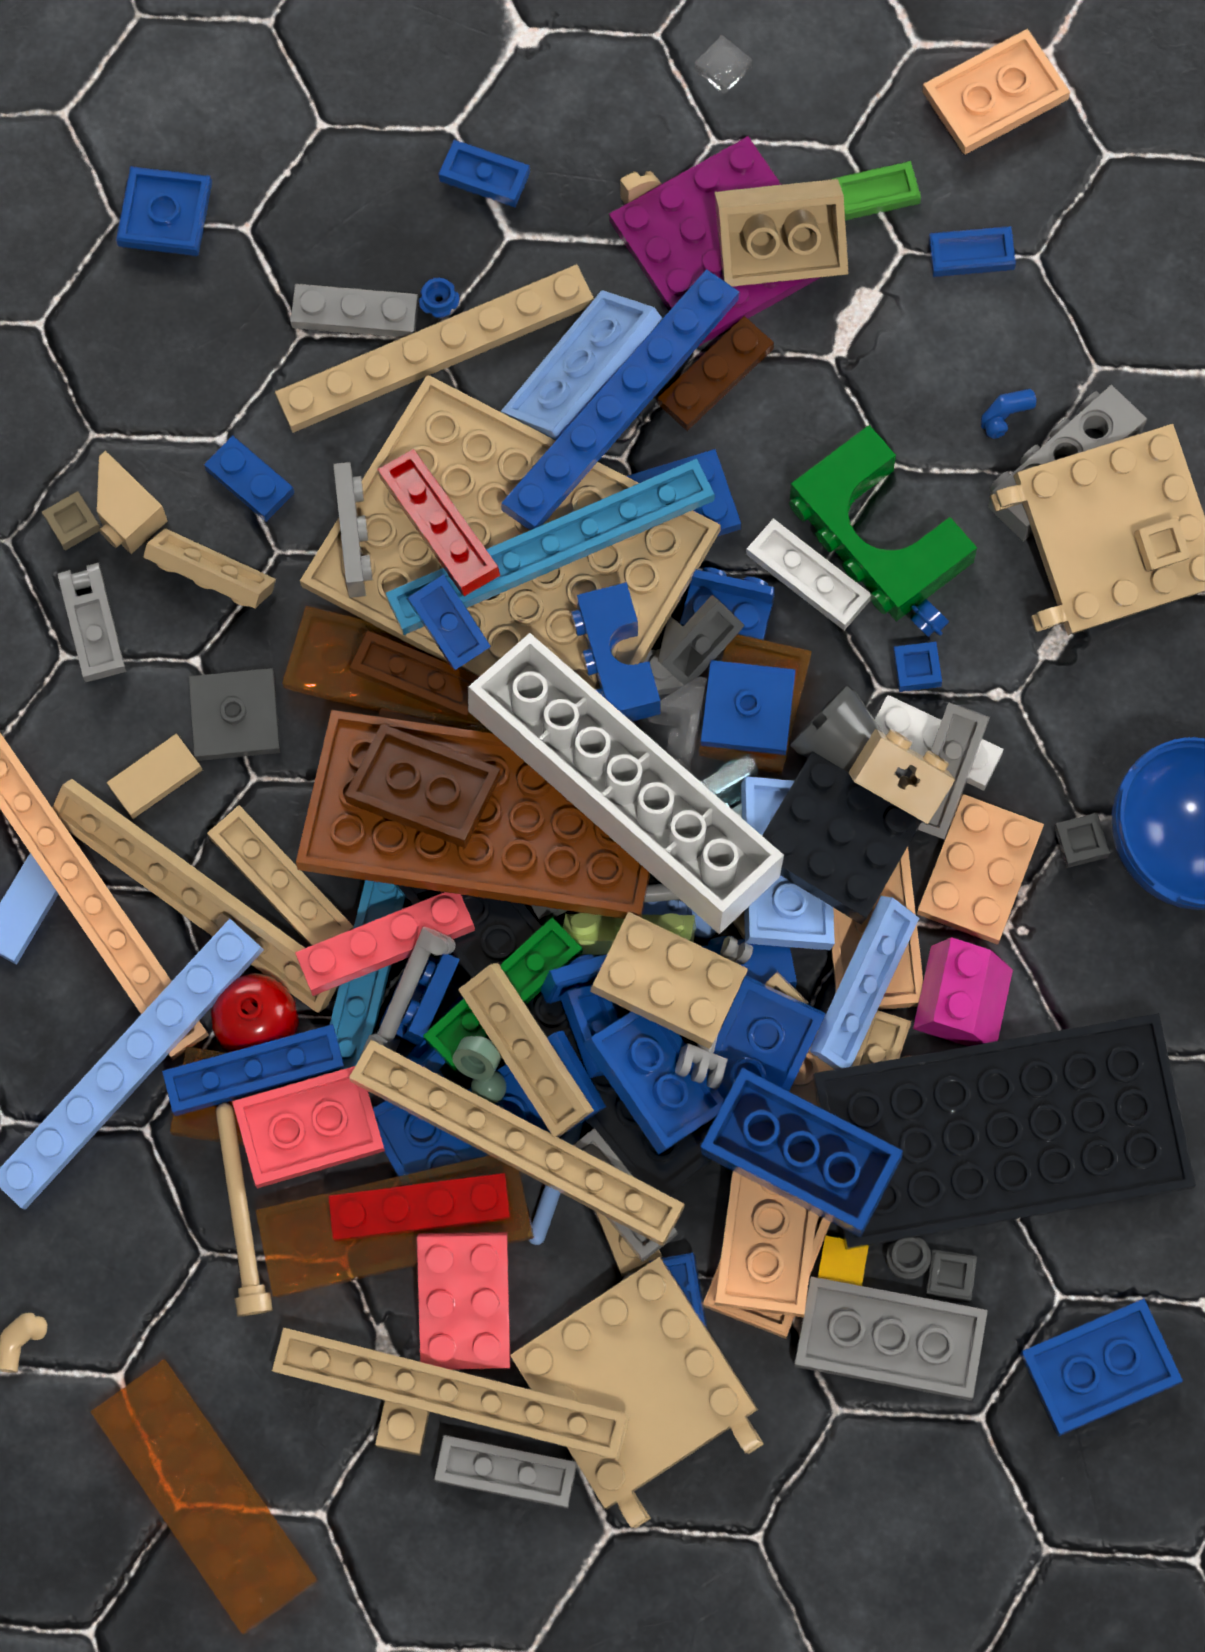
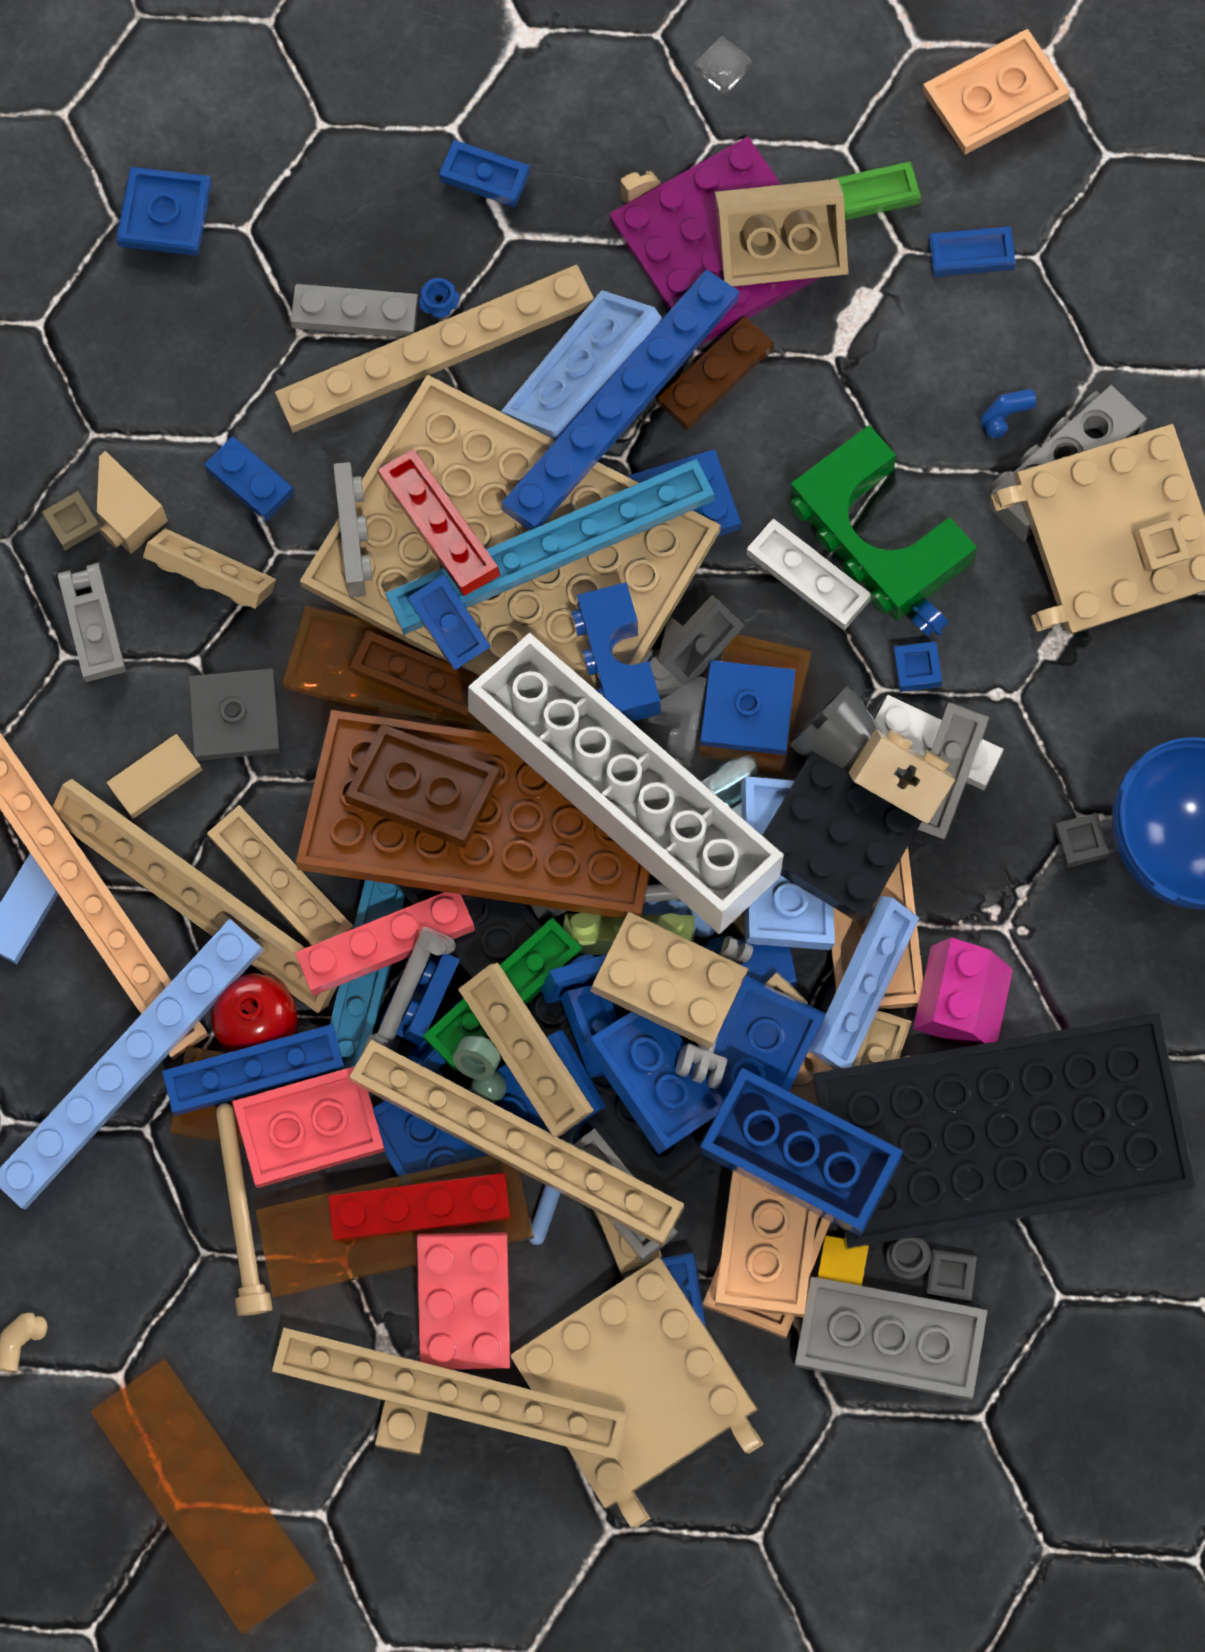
(505, 1472): light grey plate -> none
(747, 599): blue bracket -> none
(980, 869): light nougat plate -> none
(1101, 1367): blue plate -> none

